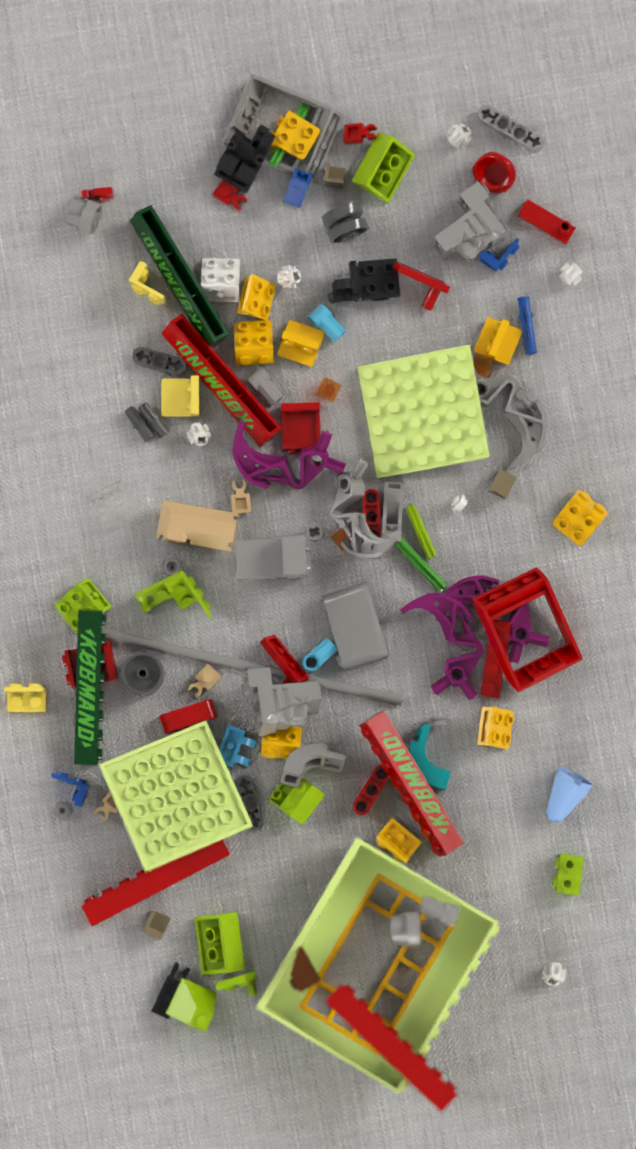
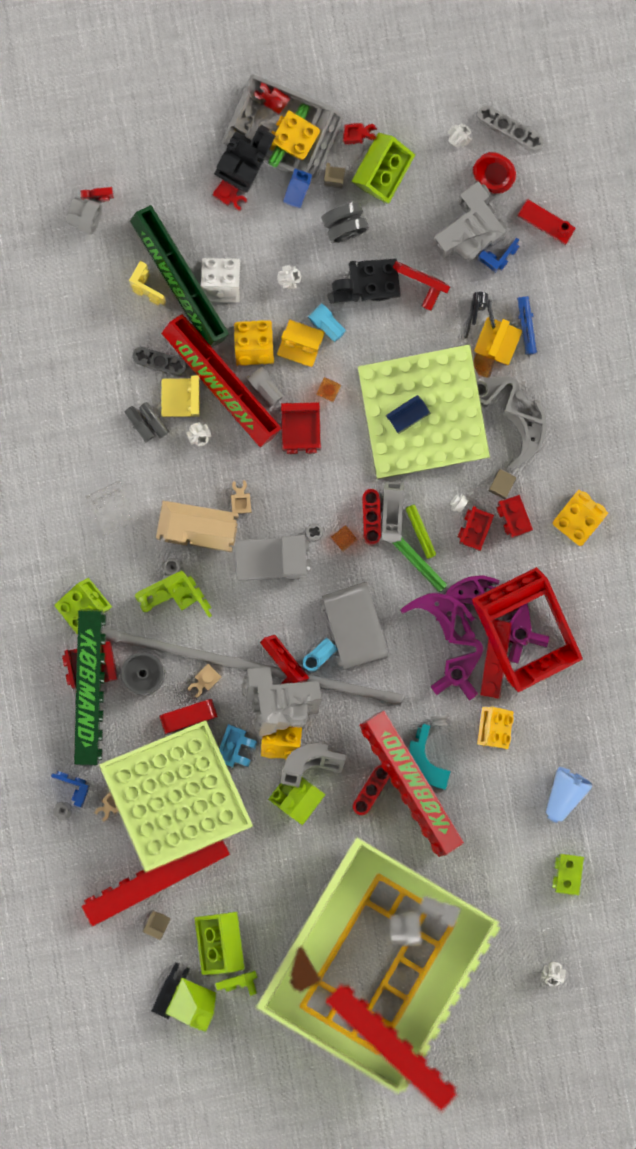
(26, 698): light yellow bracket -> none
(256, 297): yellow bracket -> none
(257, 806): dark grey beam -> none
(274, 99): none -> red plate
(308, 466): magenta piece -> none
(349, 491): light grey piece -> none
(398, 840): yellow bracket -> none
(408, 414): none -> dark blue panel
(476, 528): none -> red bracket
(479, 303): none -> black plant
(515, 516): none -> red bracket
(570, 274): white gear -> none

